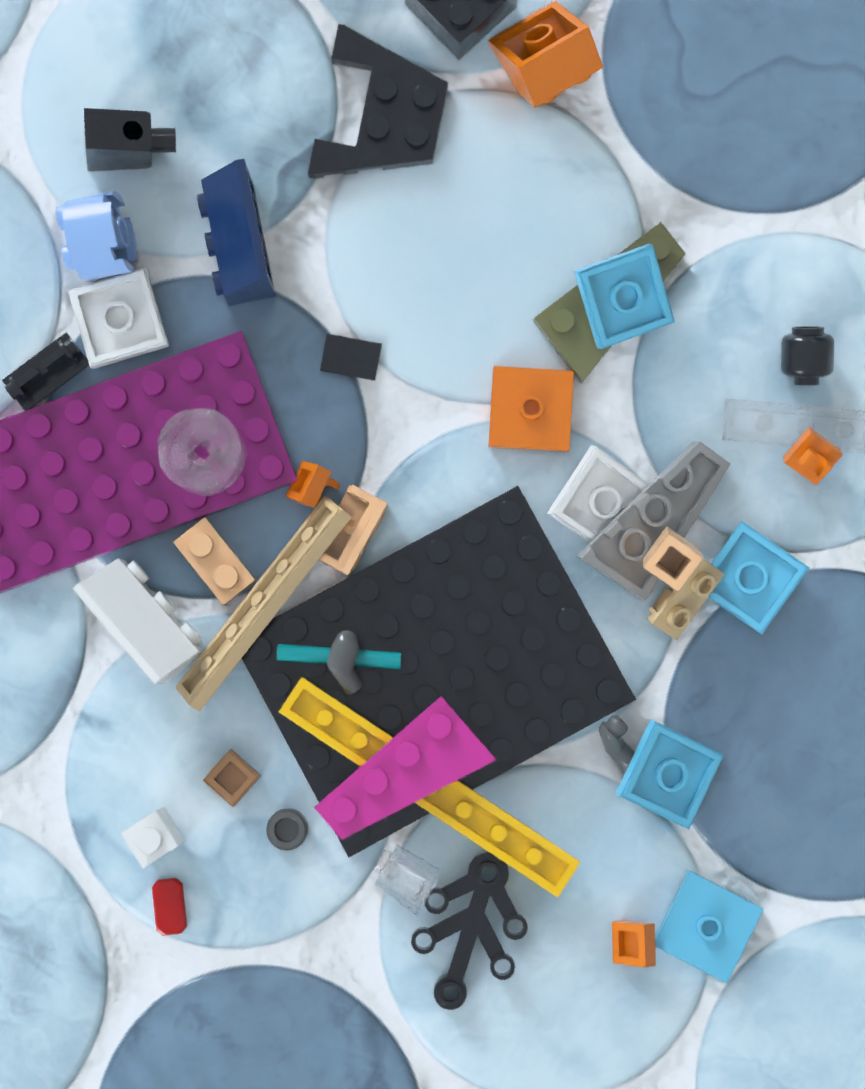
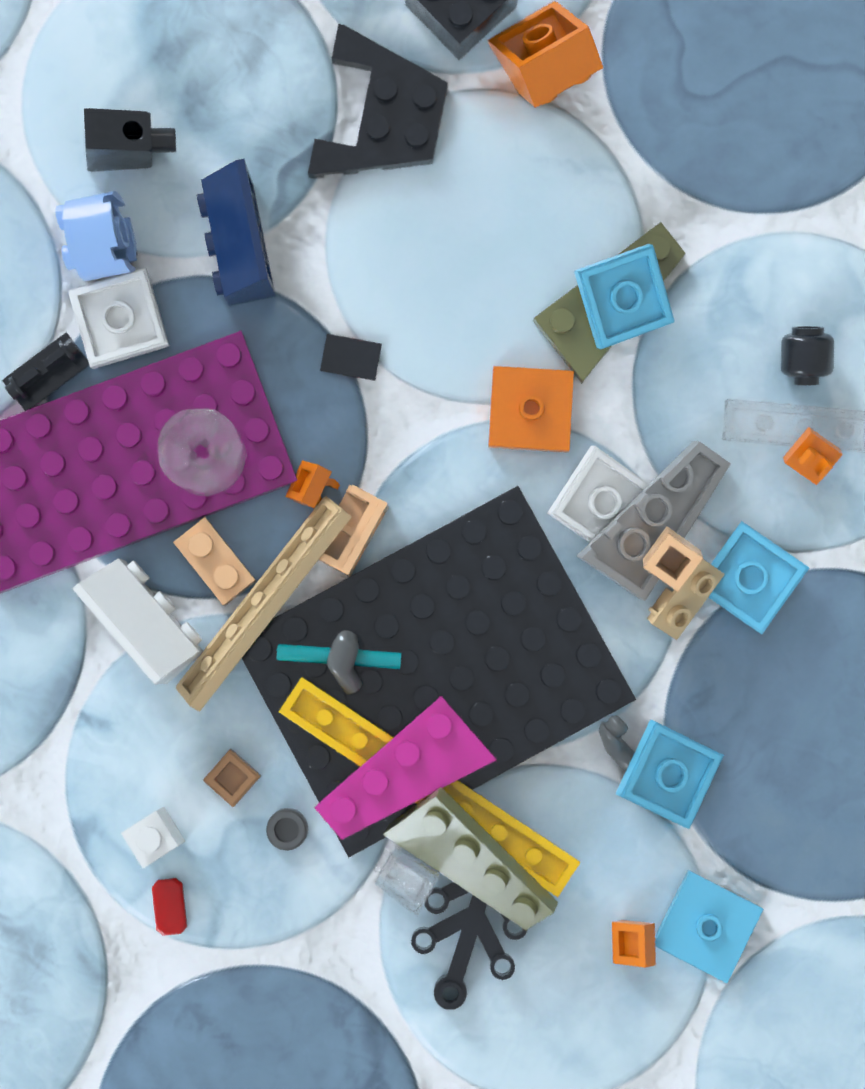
(465, 853): none -> wing

